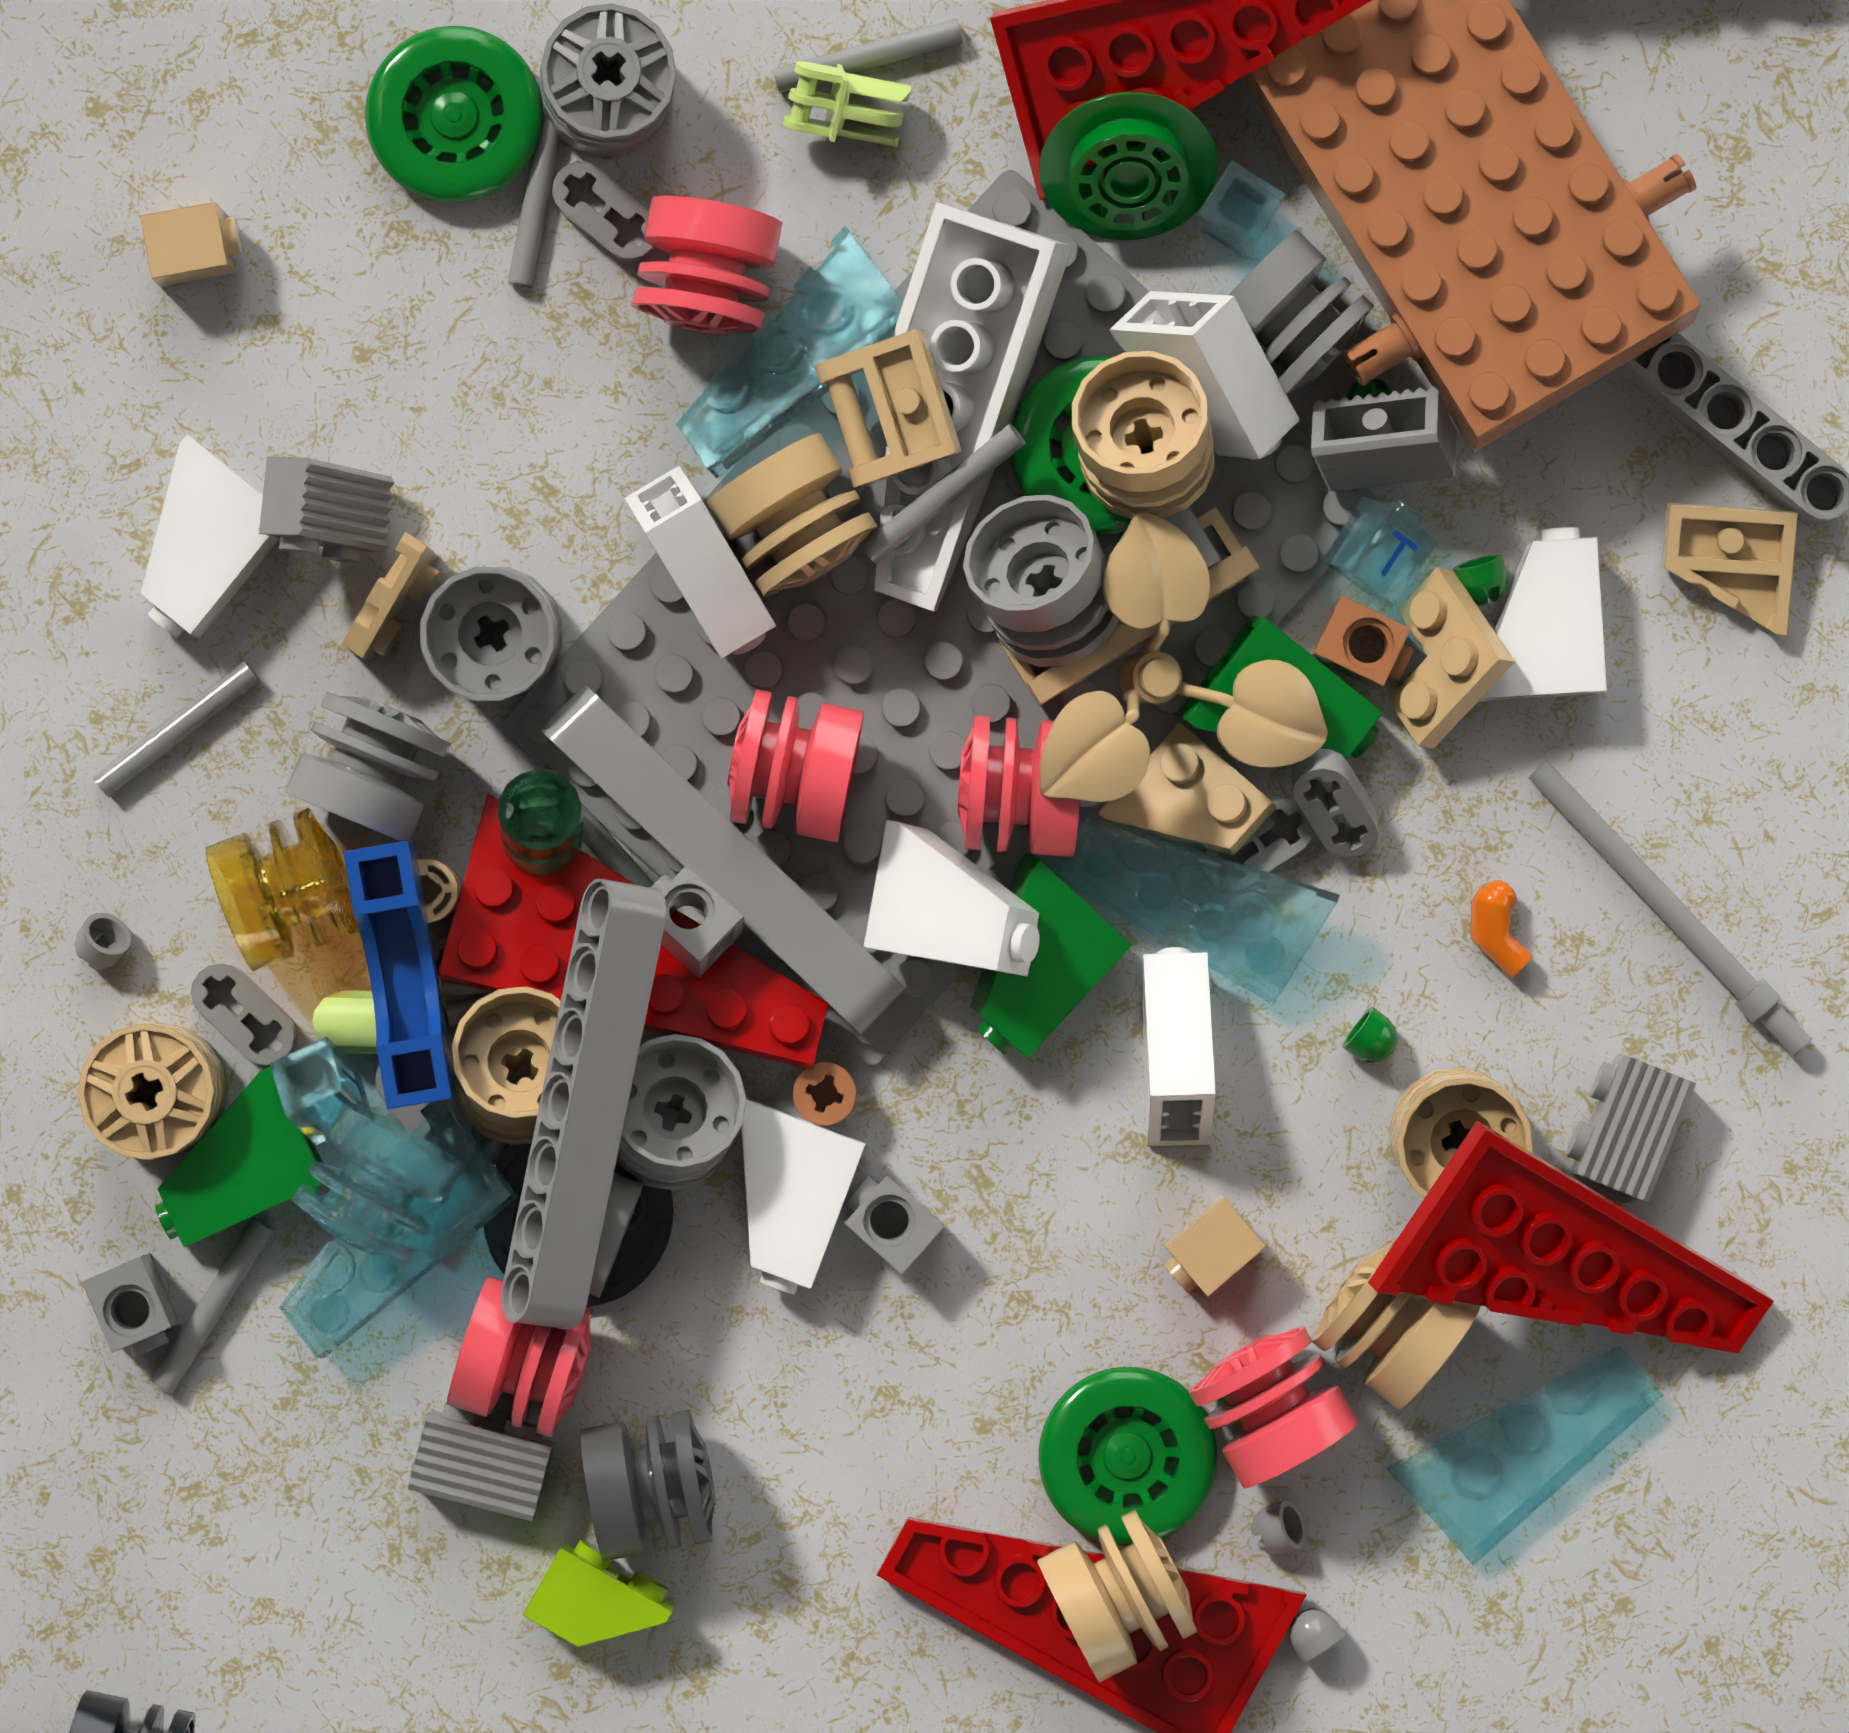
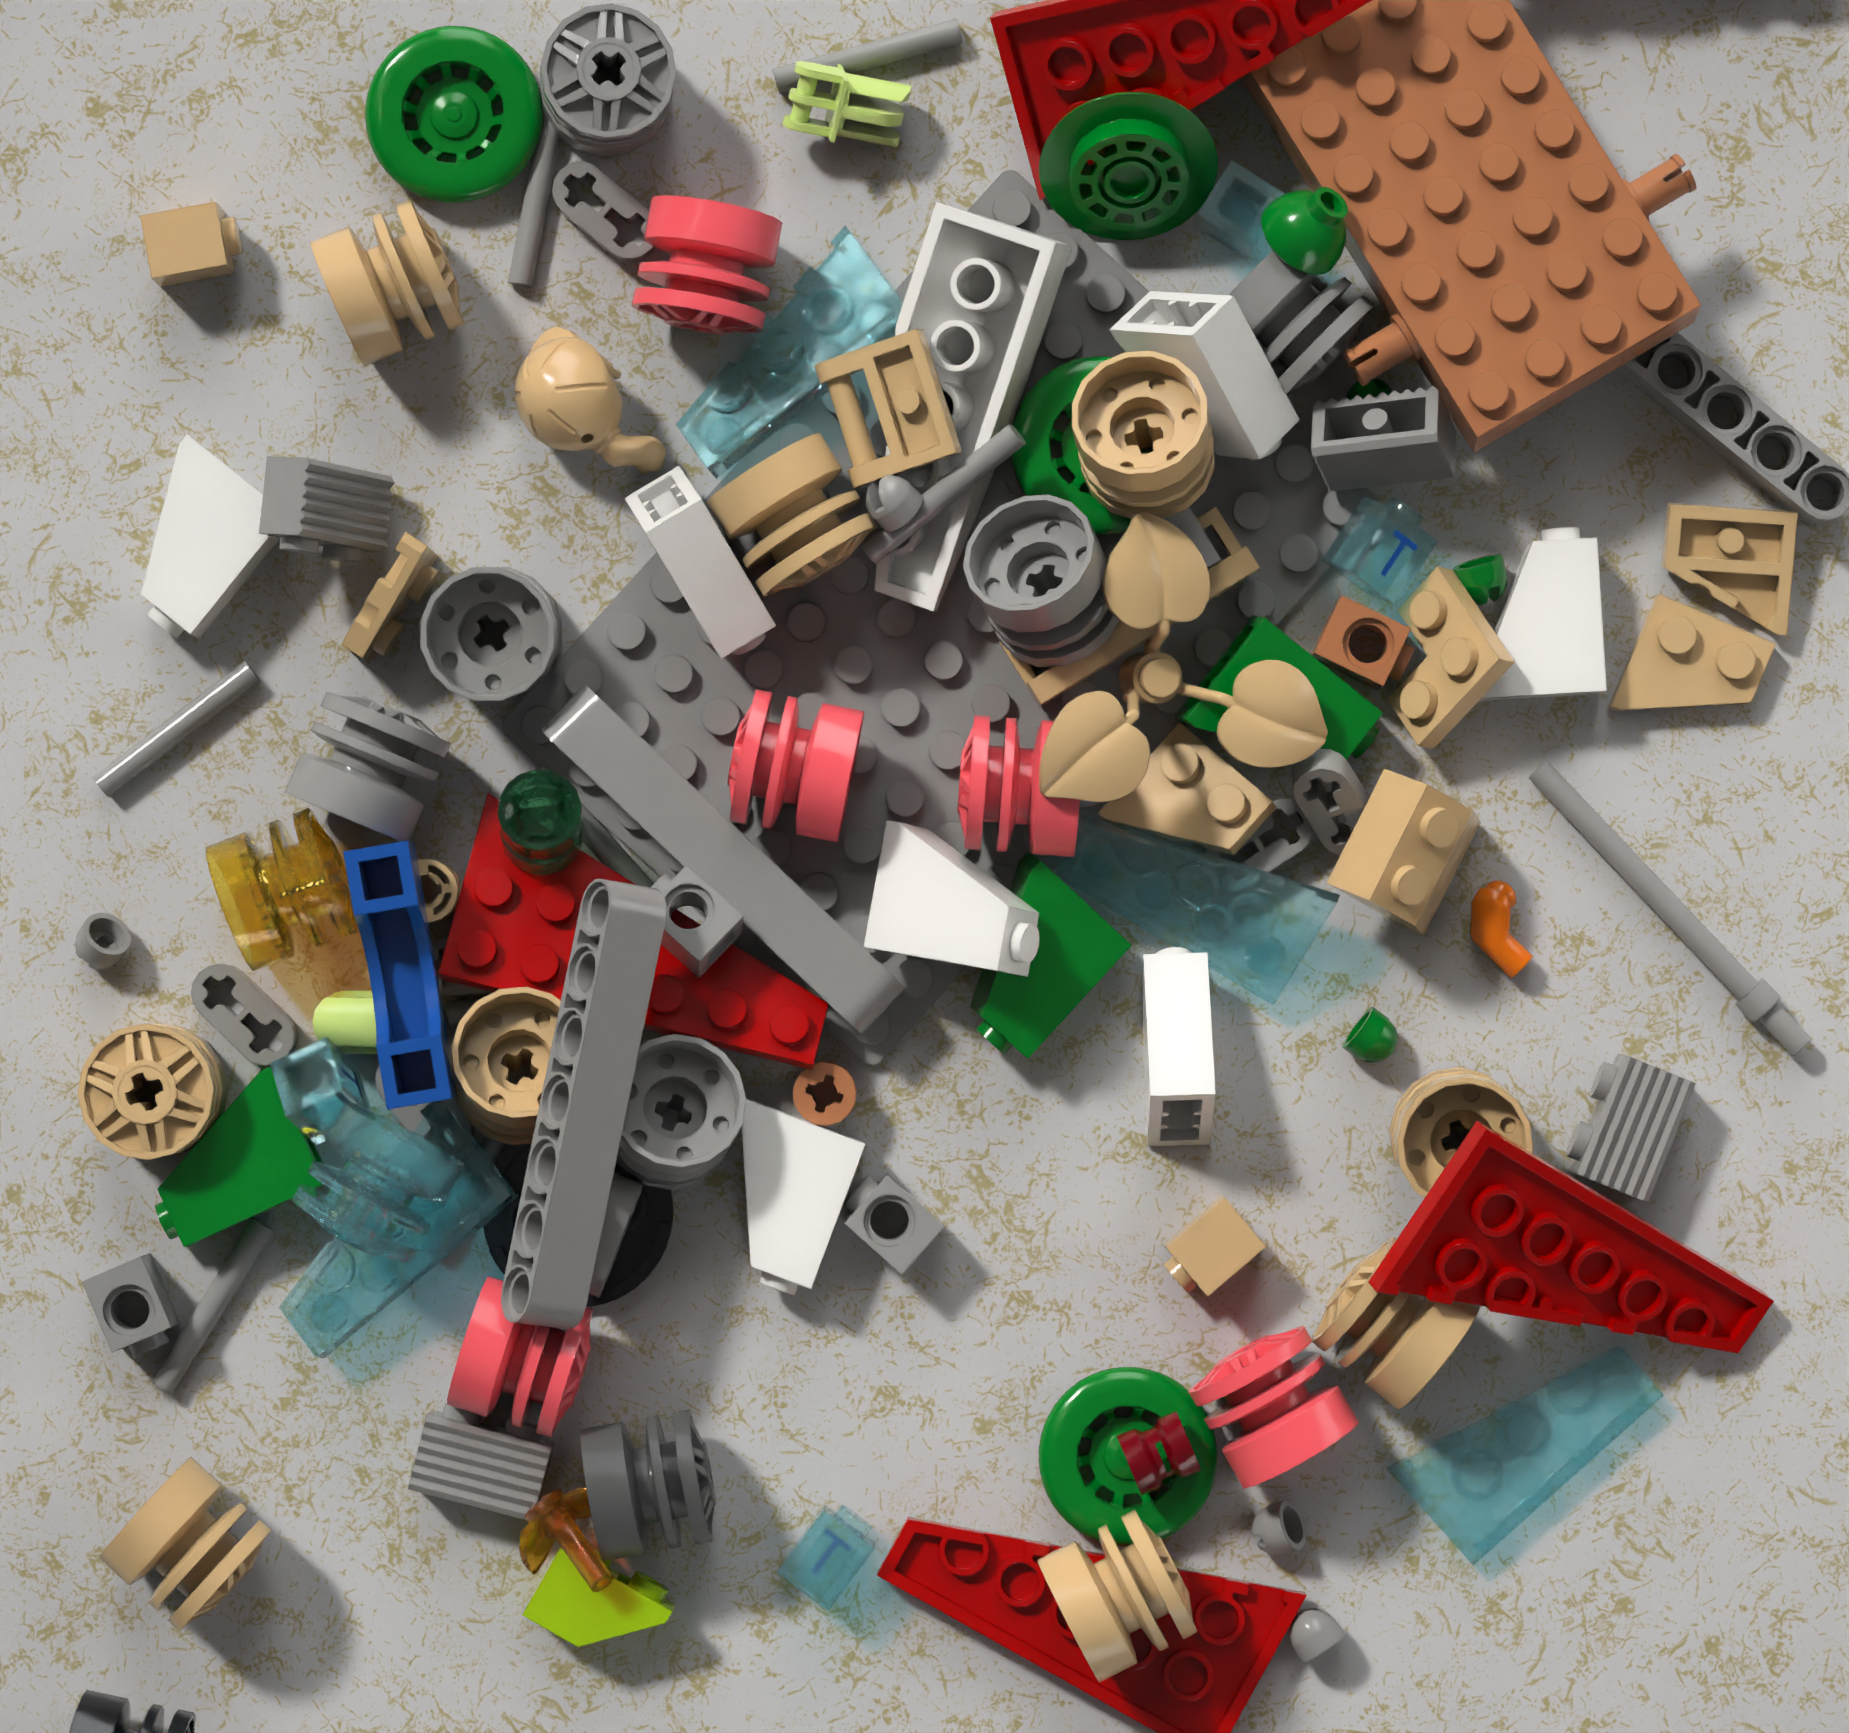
(186, 1544): none -> tan wheel
(388, 282): none -> tan wheel
(556, 1520): none -> clear orange plant
(574, 405): none -> tan piece
(828, 1554): none -> clear light blue brick
(892, 502): none -> light grey hinge
(1145, 1459): none -> dark red wheel
(1307, 229): none -> green brick
(1405, 850): none -> tan slope
(1690, 661): none -> tan wing

